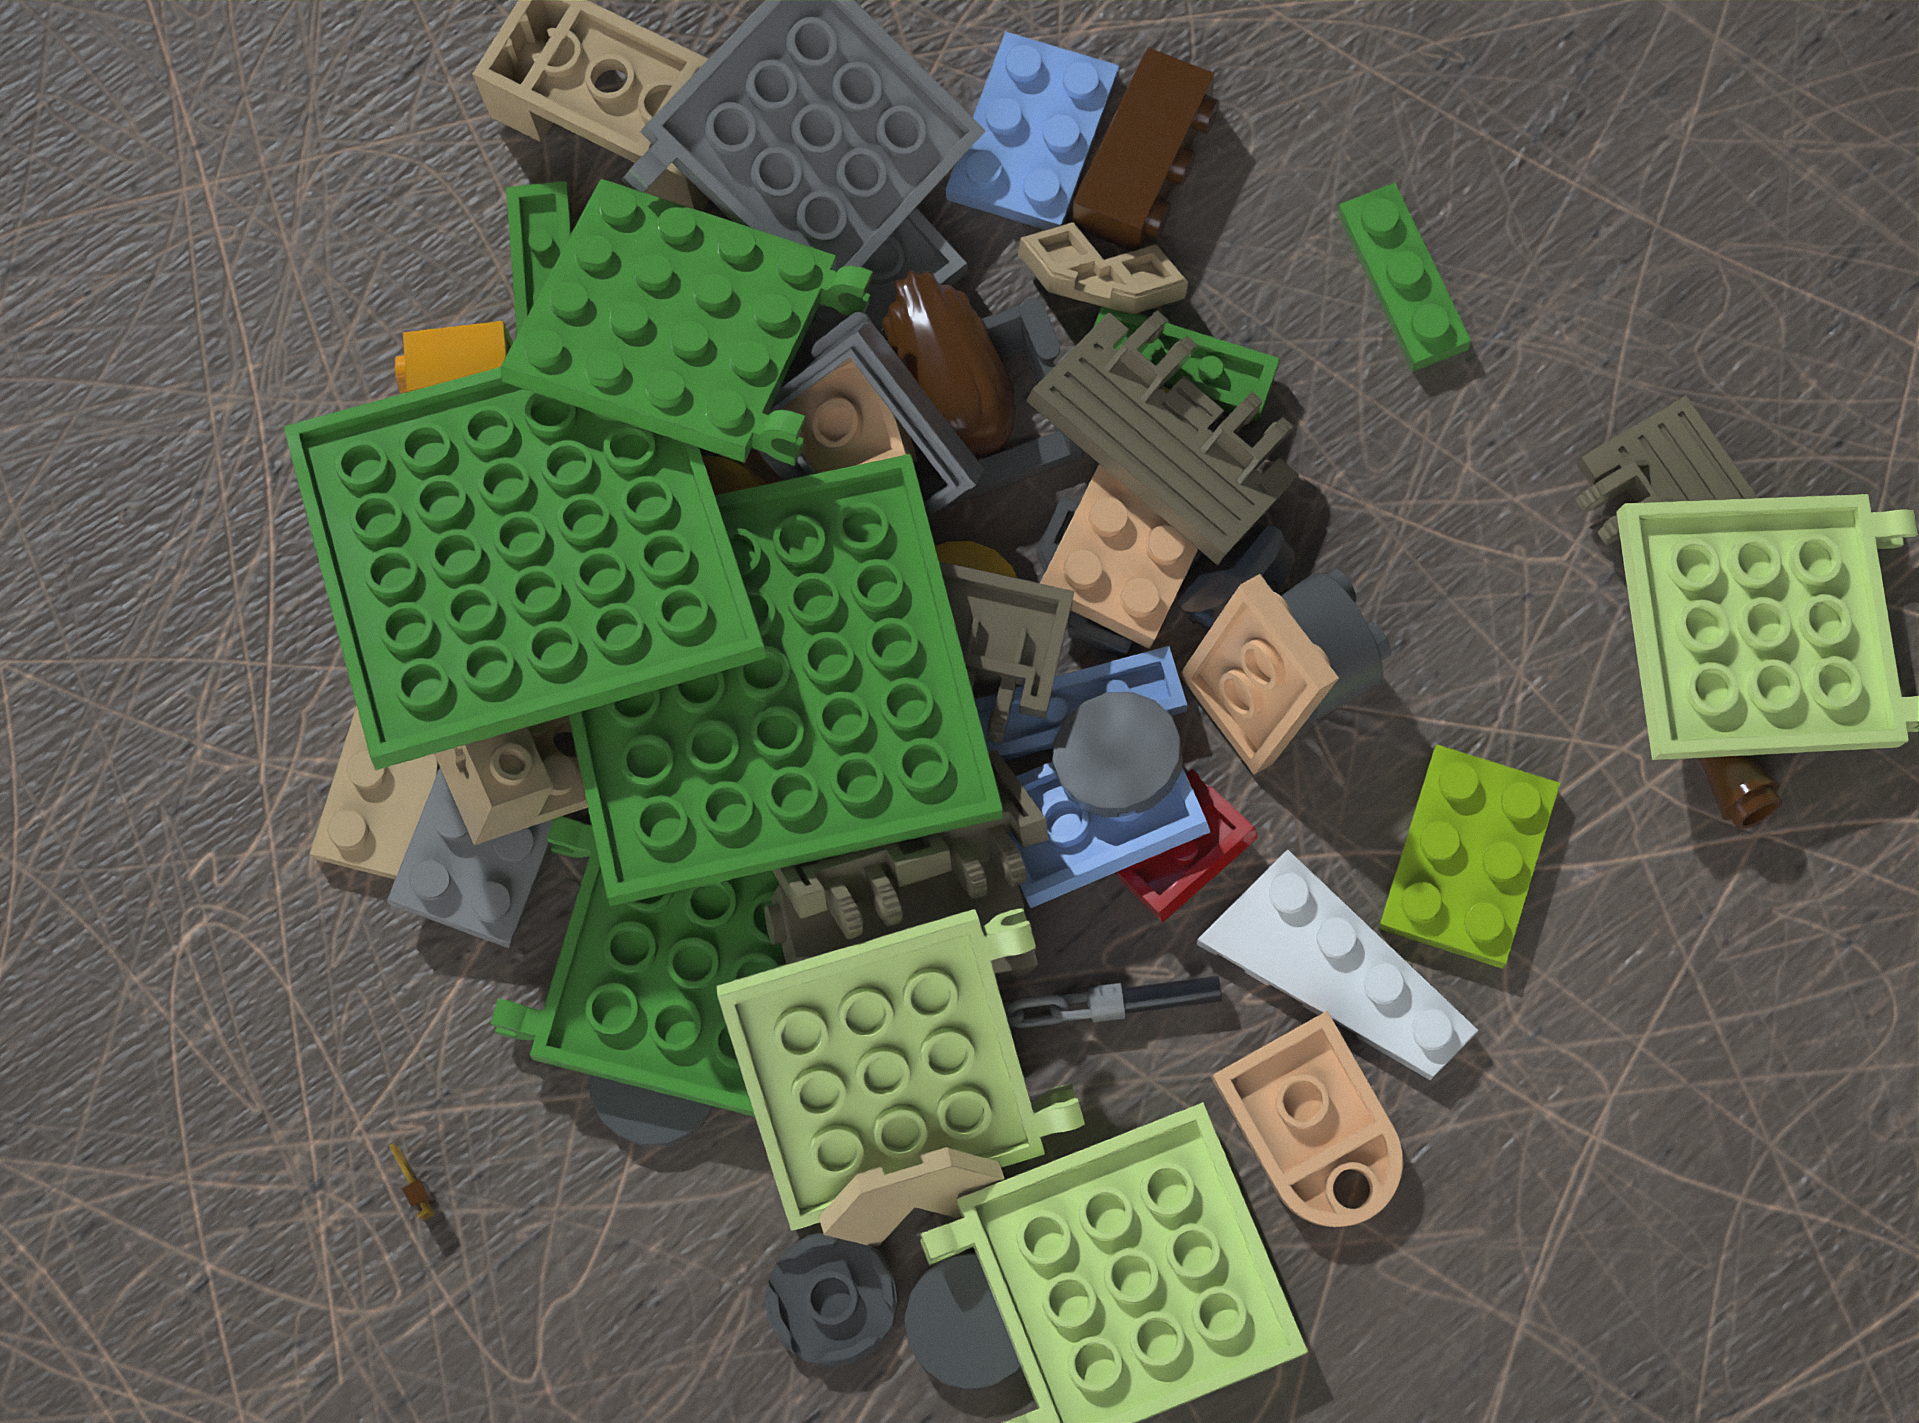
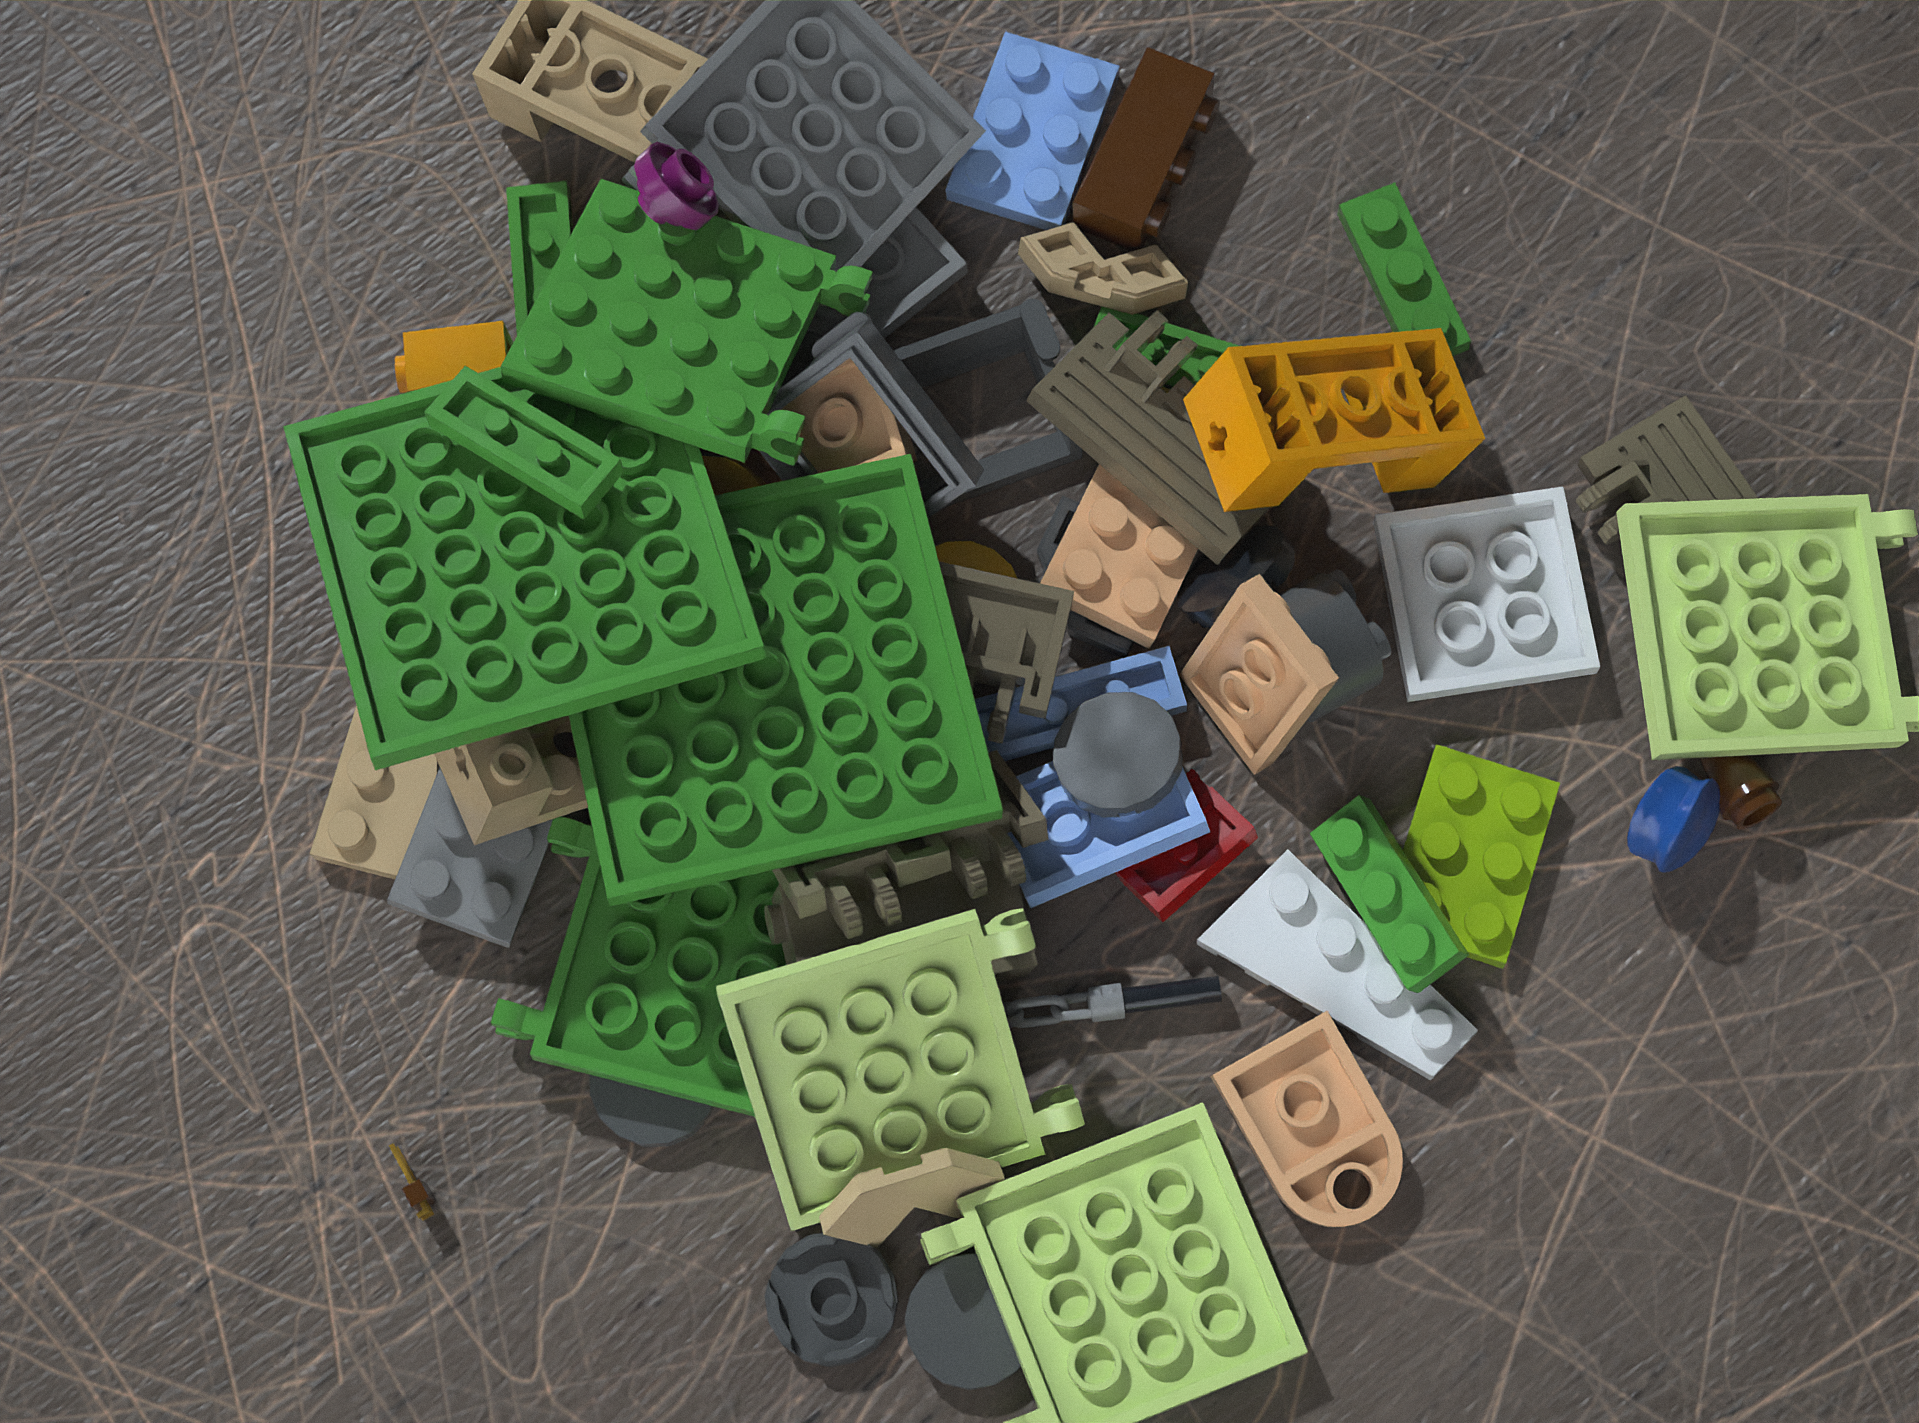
(524, 442): none -> bright green plate
(675, 187): none -> magenta plate
(952, 360): reddish brown hair -> none
(1280, 413): none -> light orange plate
(1389, 894): none -> bright green plate
(1486, 594): none -> white plate
(1674, 818): none -> blue piece

